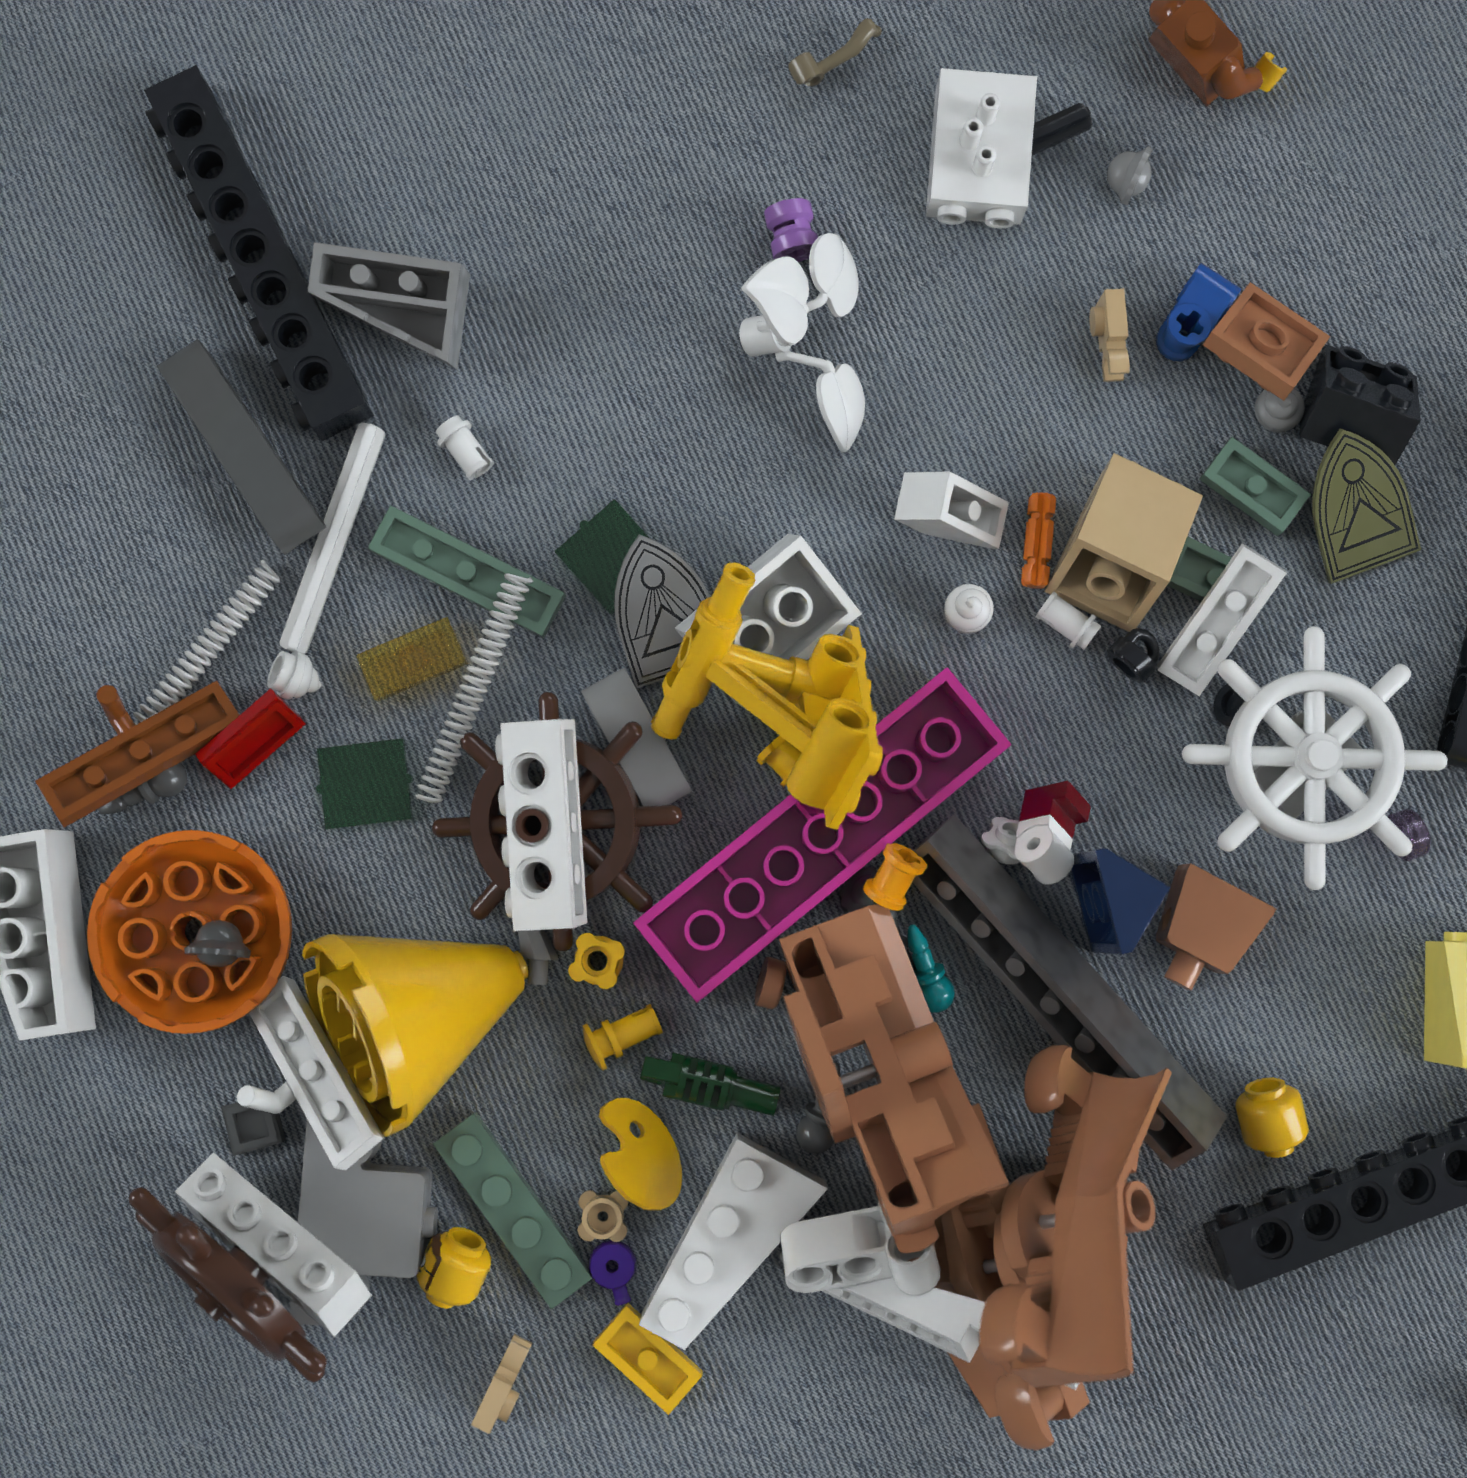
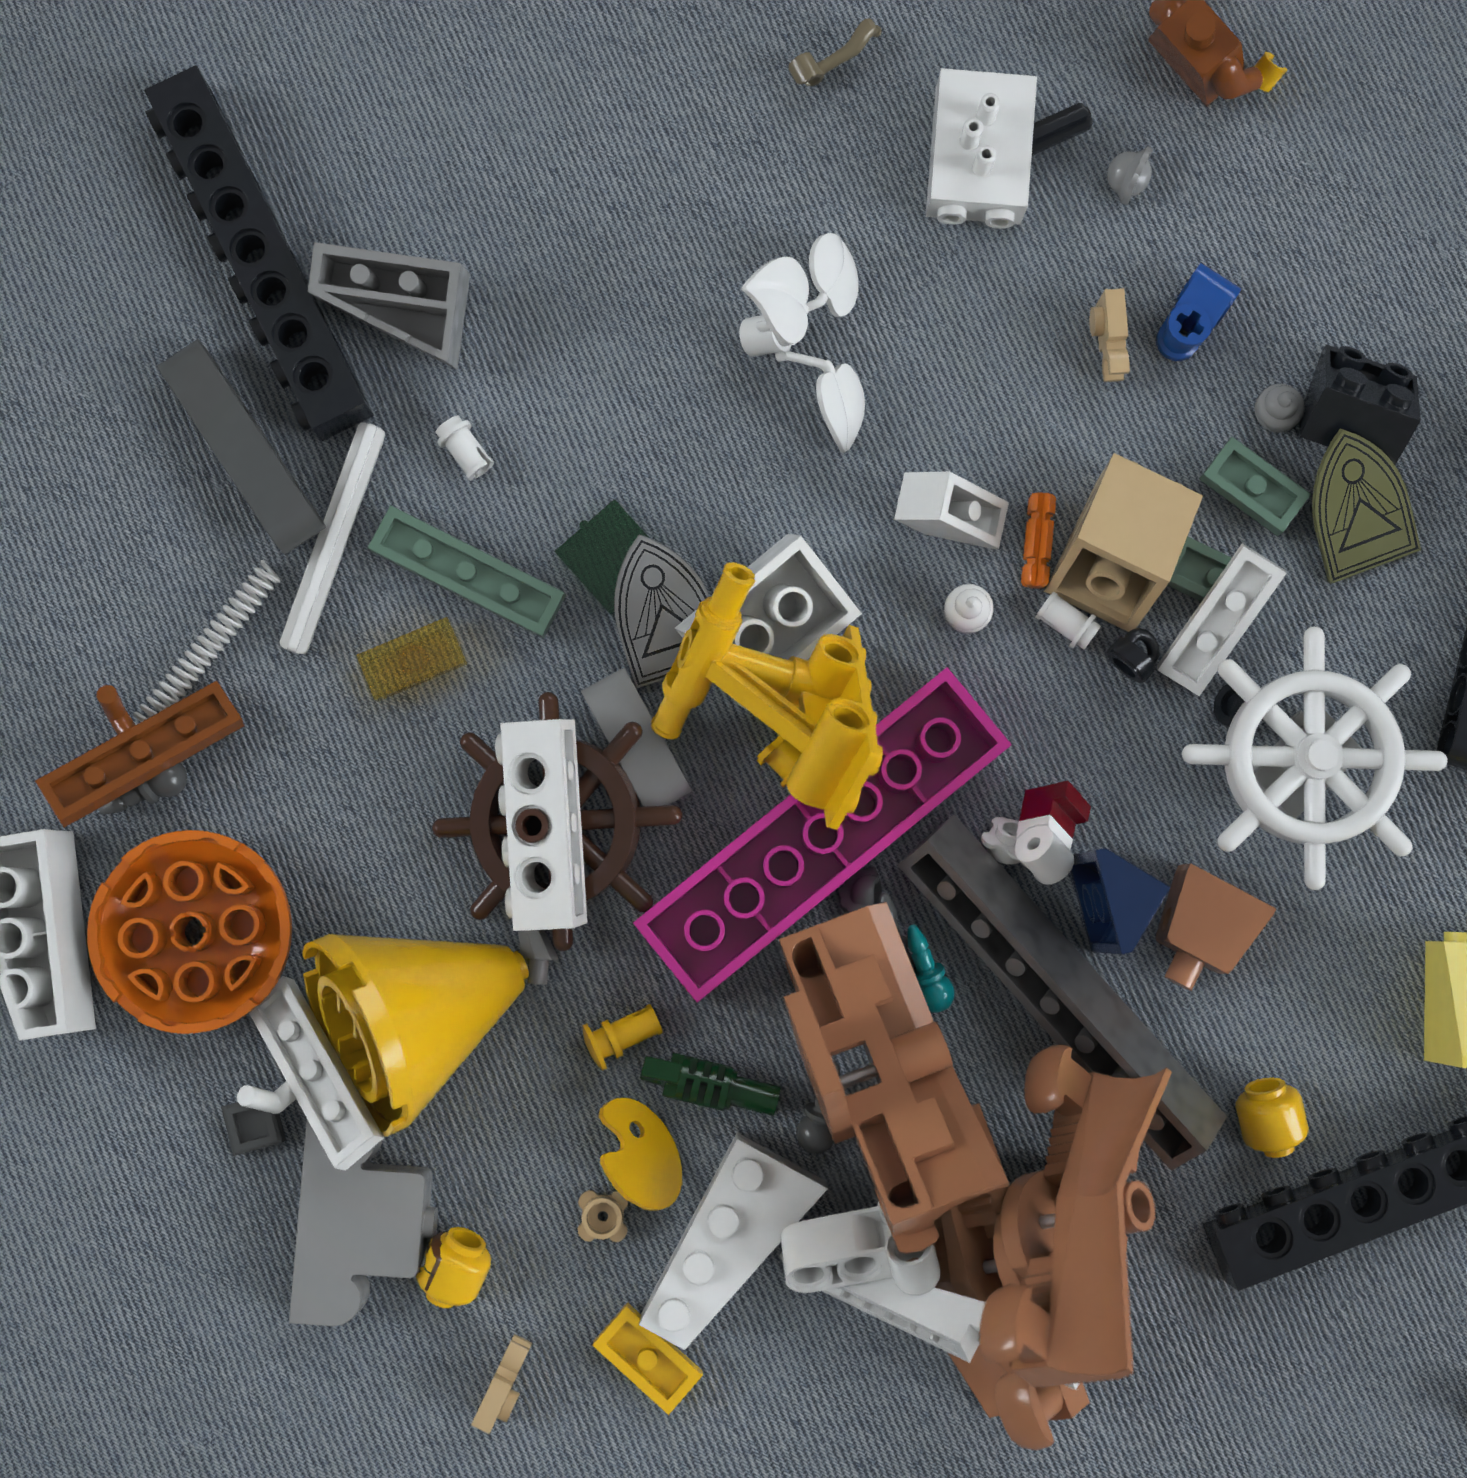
(218, 944): dark grey piece -> none
(250, 739): red tile -> none
(263, 1248): brick -> none
(293, 675): white plate -> none
(364, 783): clear green piece -> none
(477, 682): white piece -> none
(513, 1210): sand green plate -> none
(582, 969): yellow brick -> none
(613, 1278): dark purple piece -> none
(770, 983): nougat tile -> none
(791, 228): medium lavender wheel -> none
(894, 876): light orange bush -> none
(1266, 341): nougat plate -> none
(1415, 829): clear purple tile -> none

